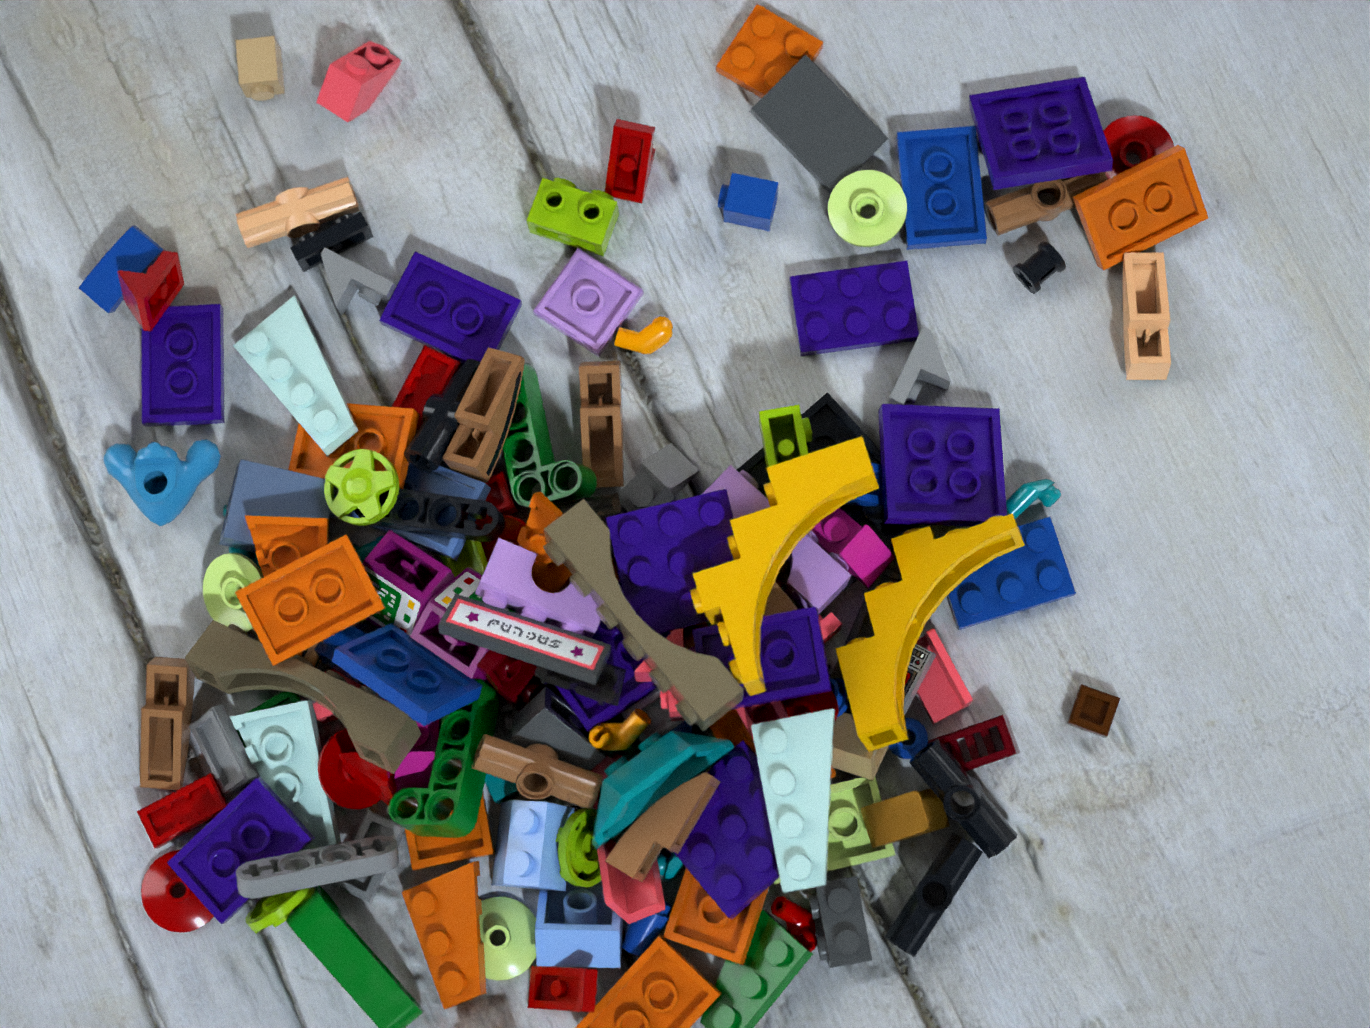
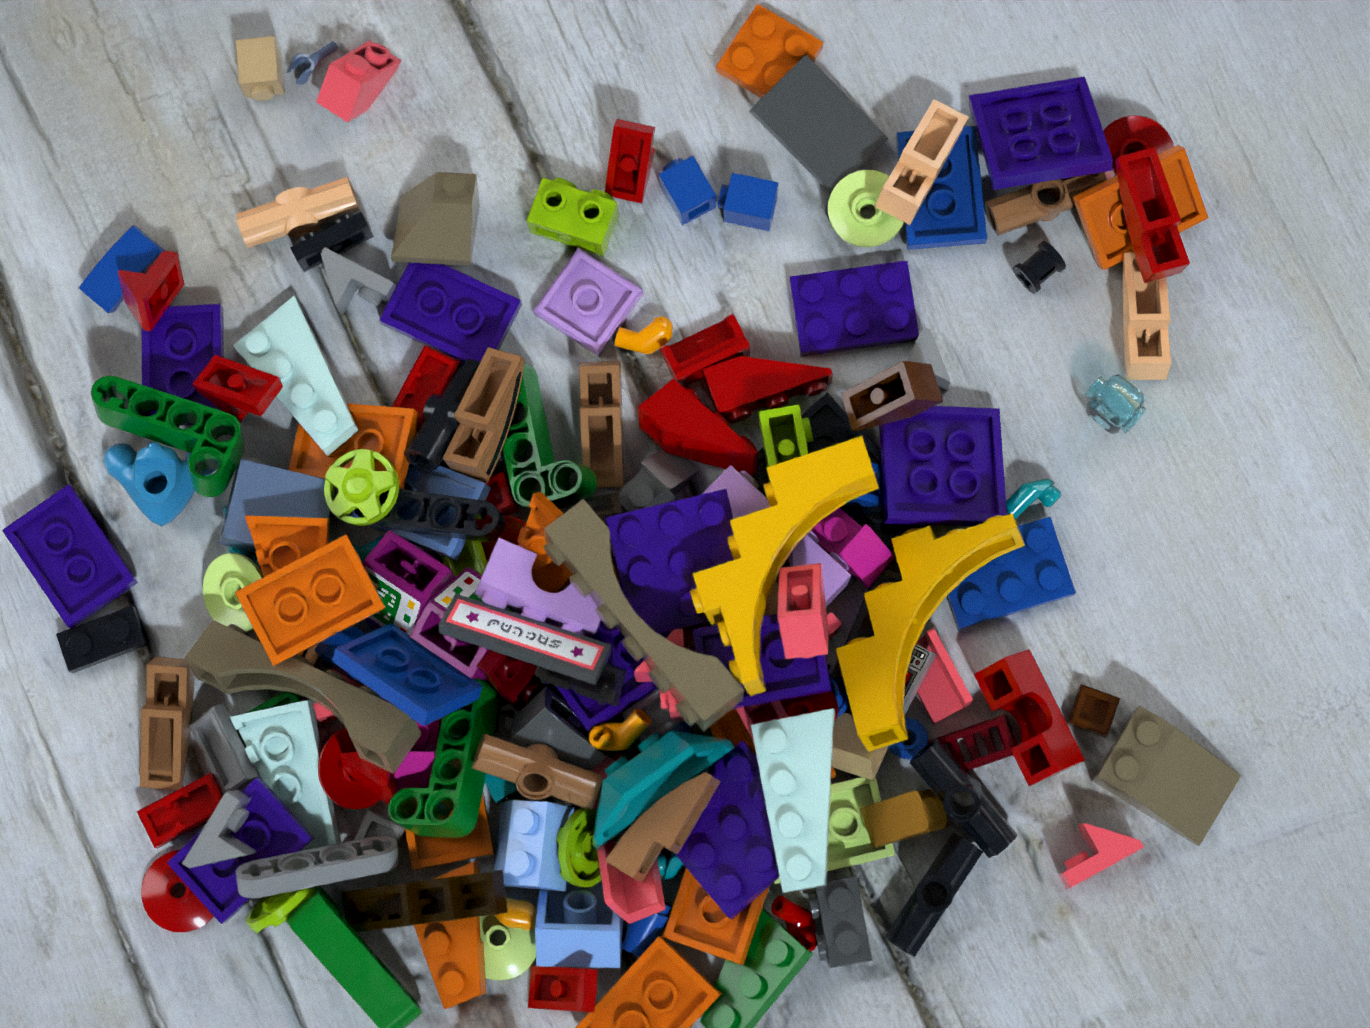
(70, 556): none -> dark purple plate
(102, 639): none -> black plate
(123, 402): none -> green beam
(215, 840): none -> light grey slope
(237, 387): none -> red slope
(308, 62): none -> sand blue hand
(425, 901): none -> dark brown slope
(438, 221): none -> dark tan slope
(520, 914): none -> light orange arm
(687, 189): none -> blue brick
(690, 430): none -> red slope
(704, 349): none -> red hinge
(753, 383): none -> red slope
(802, 611): none -> coral slope
(892, 395): none -> reddish brown slope
(921, 162): none -> light nougat slope
(1021, 690): none -> red arch
(1107, 850): none -> coral slope
(1115, 404): none -> clear light blue head
(1150, 215): none -> red slope
(1166, 775): none -> dark tan slope

